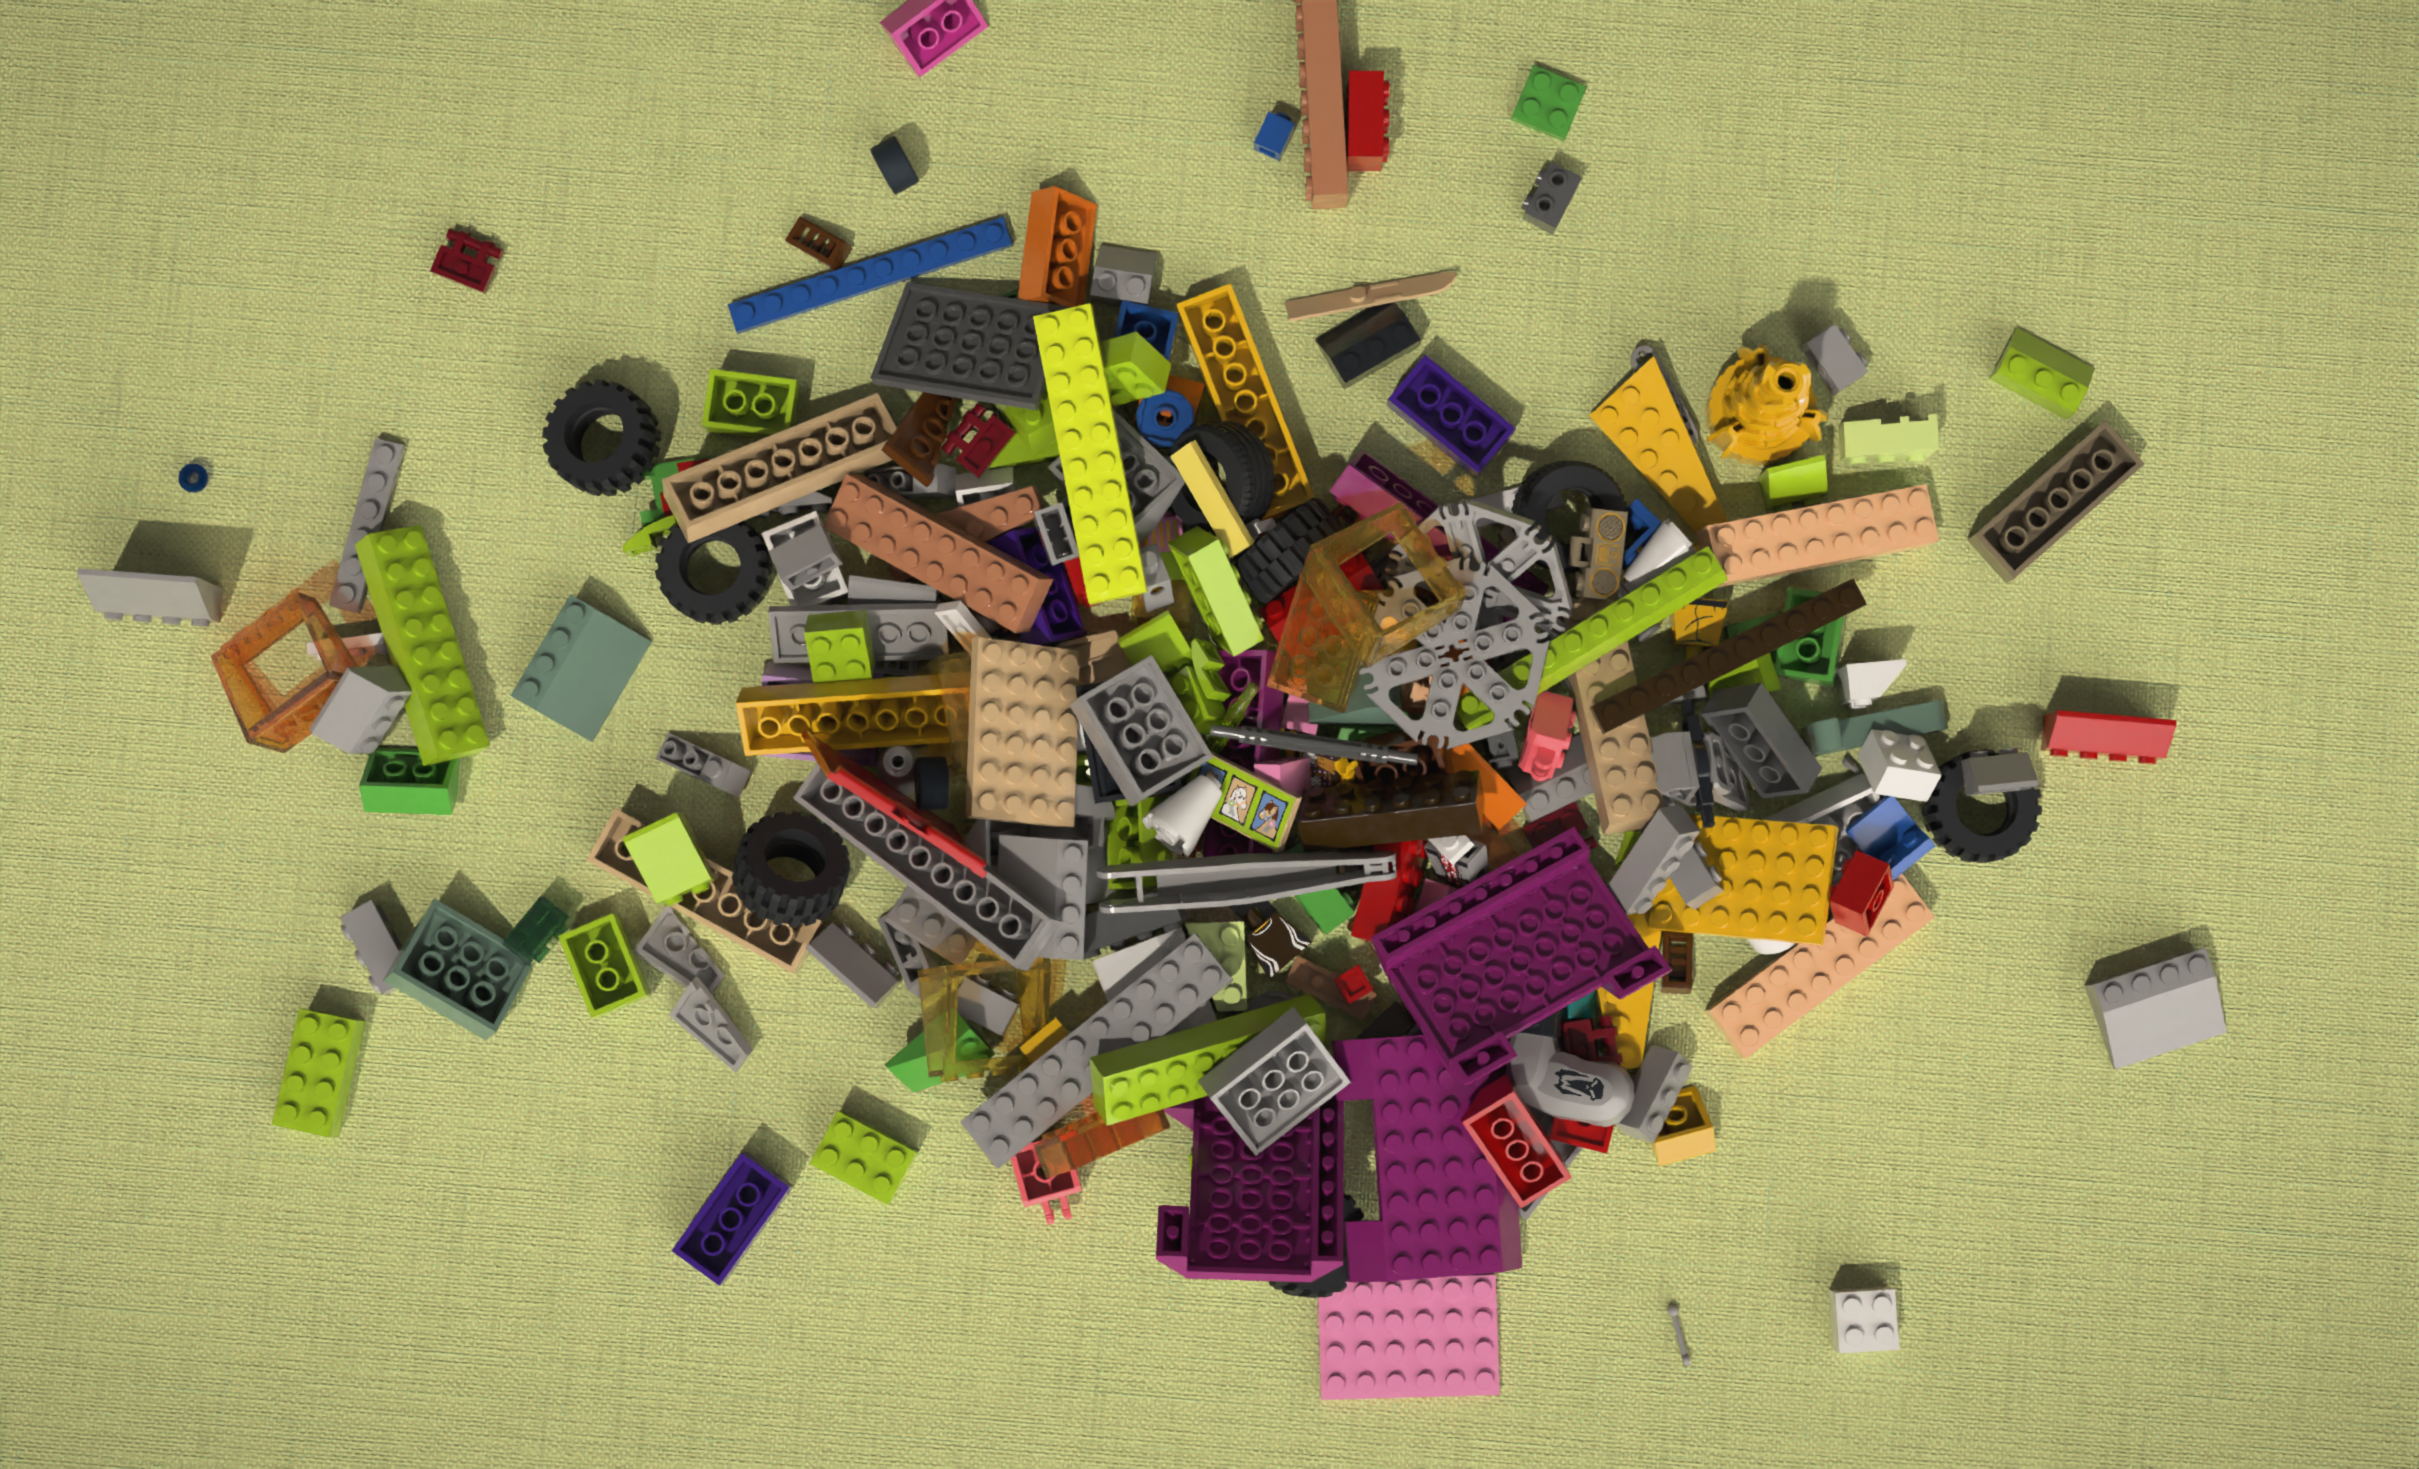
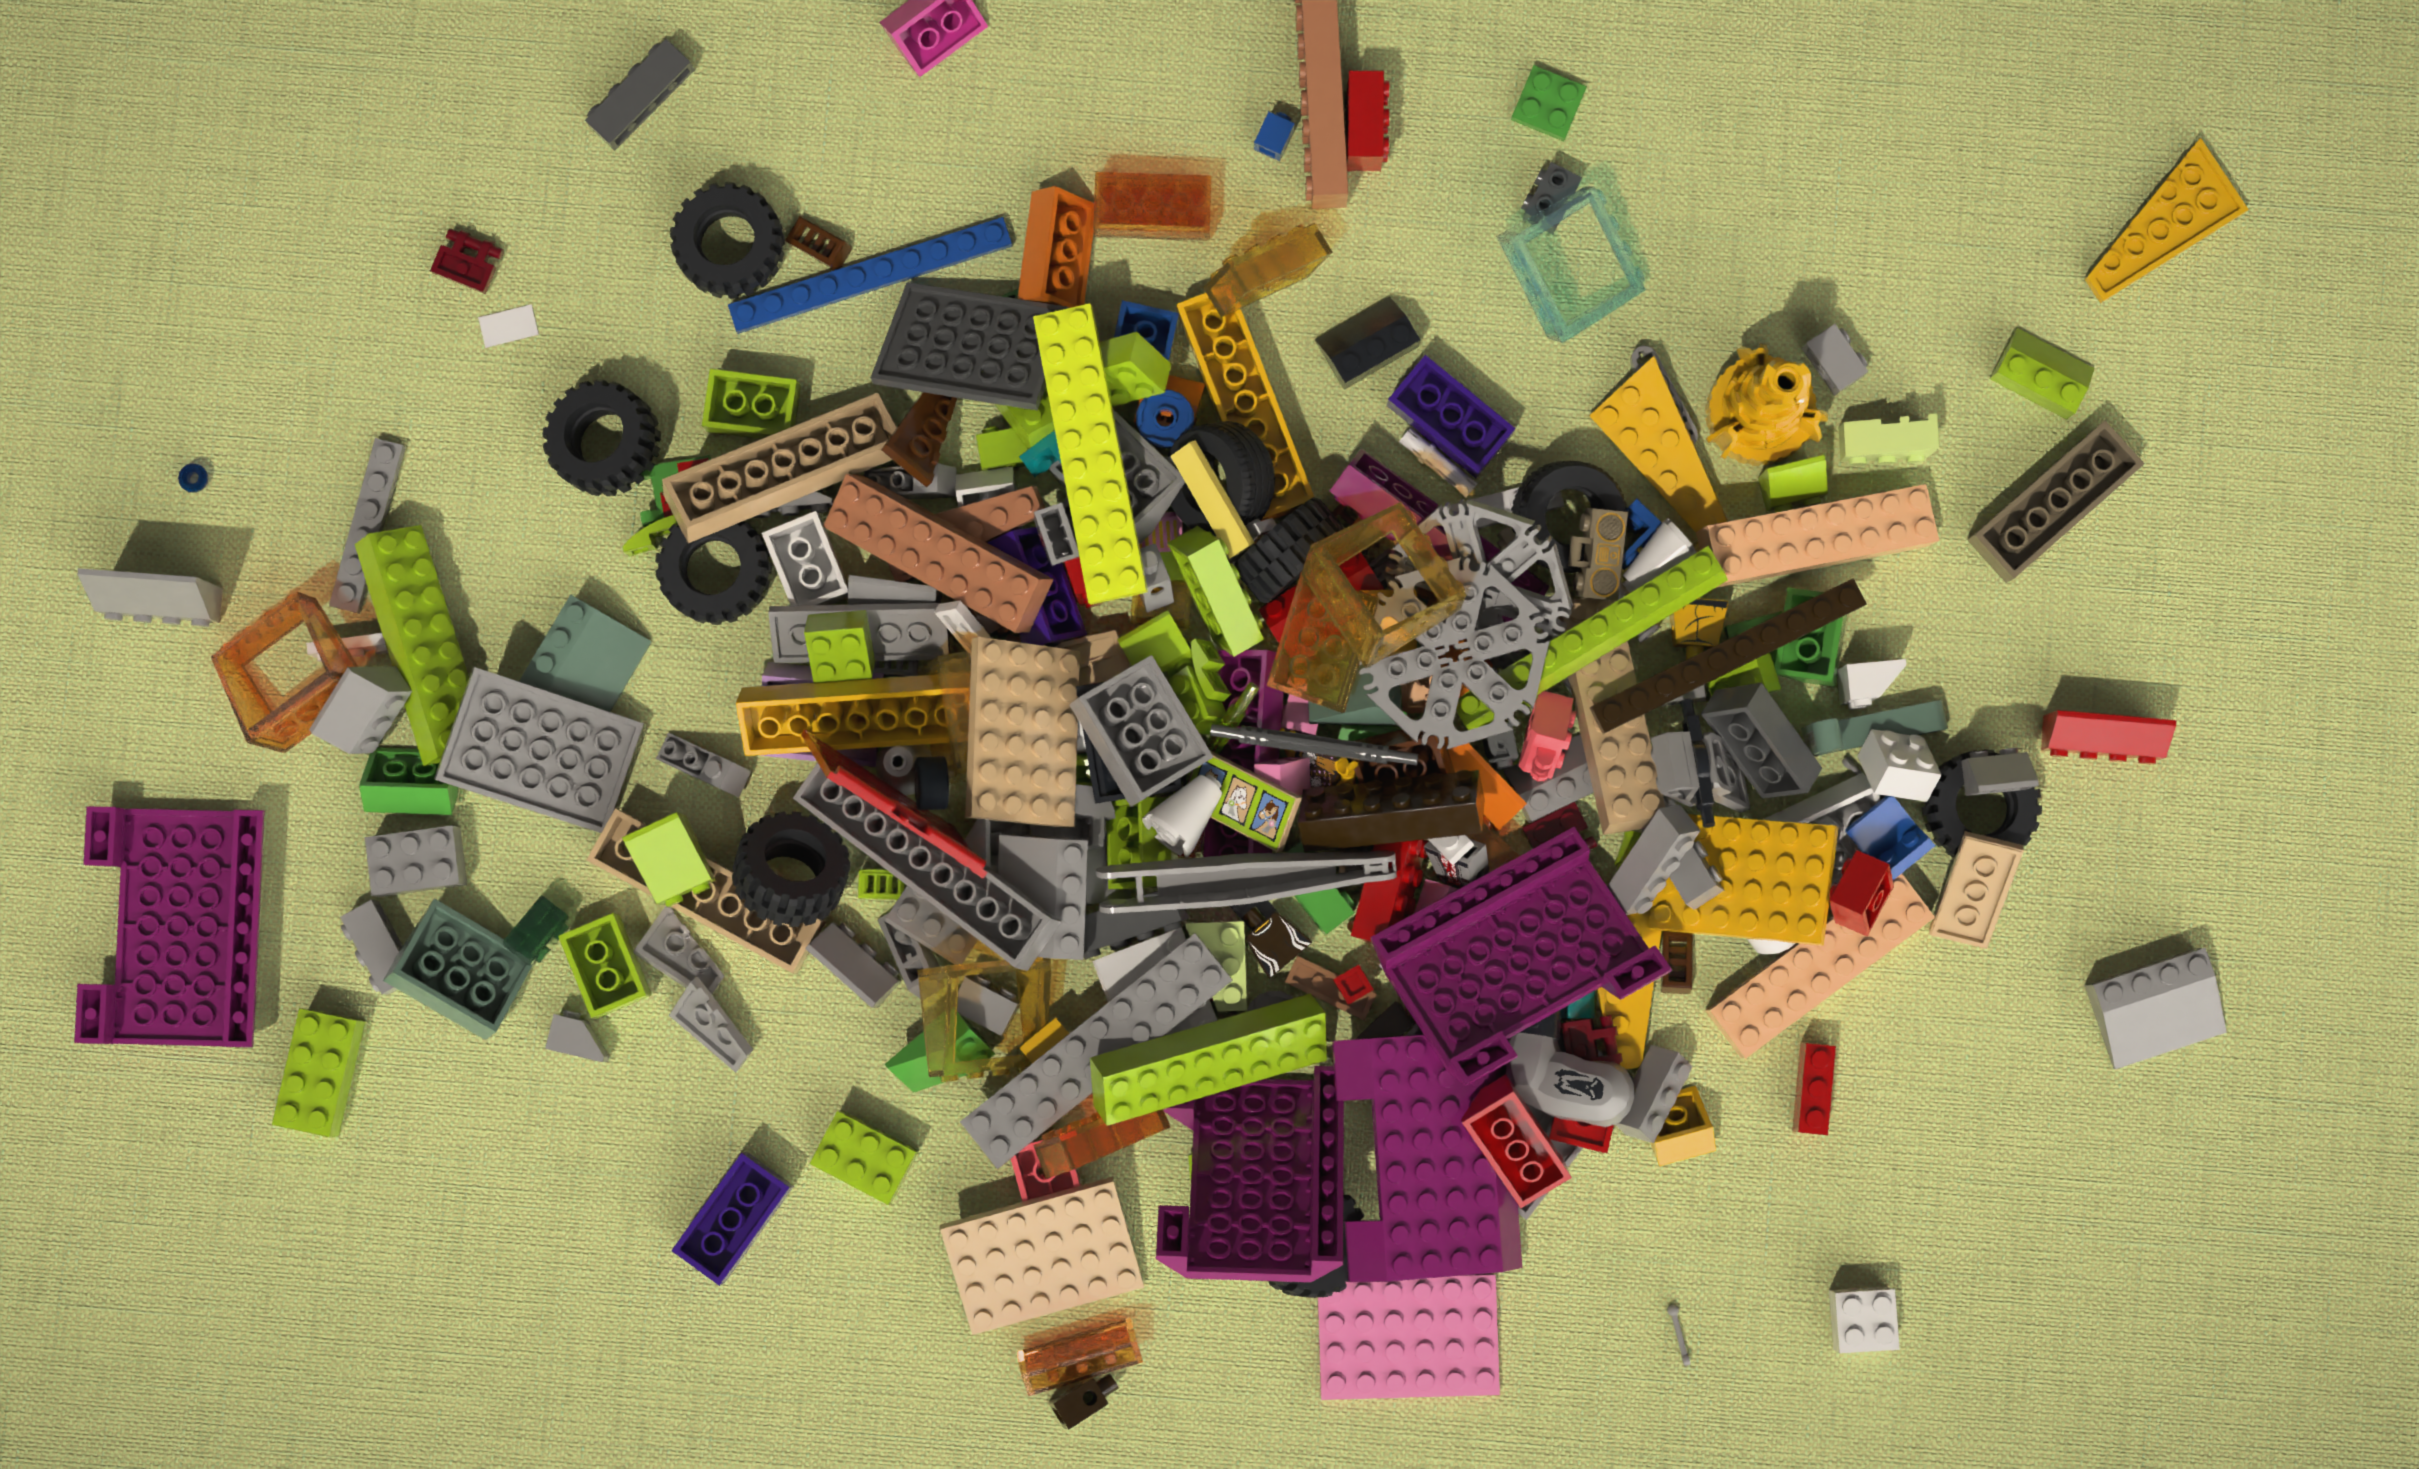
(181, 927): none -> magenta slope
(415, 861): none -> light grey brick
(508, 326): none -> white sticker
(538, 750): none -> light grey plate
(575, 1037): none -> light grey slope
(639, 94): none -> dark grey brick
(710, 207): none -> black tyre
(805, 557): light grey brick -> none
(863, 885): none -> lime slope
(894, 165): black wheel -> none
(985, 445): dark red plate -> none
(1042, 455): none -> teal slope
(1042, 1255): none -> tan plate
(1070, 1405): none -> dark brown torso
(1079, 1356): none -> clear orange brick
(1123, 276): light grey slope -> none
(1152, 206): none -> clear orange brick
(1267, 268): none -> clear yellow brick
(1274, 1081): light grey slope -> none
(1369, 296): tan piece -> none
(1440, 464): none -> white pin
(1514, 246): none -> clear light blue windscreen
(1814, 1088): none -> red brick
(1976, 889): none -> tan tile
(2179, 214): none -> yellow wing

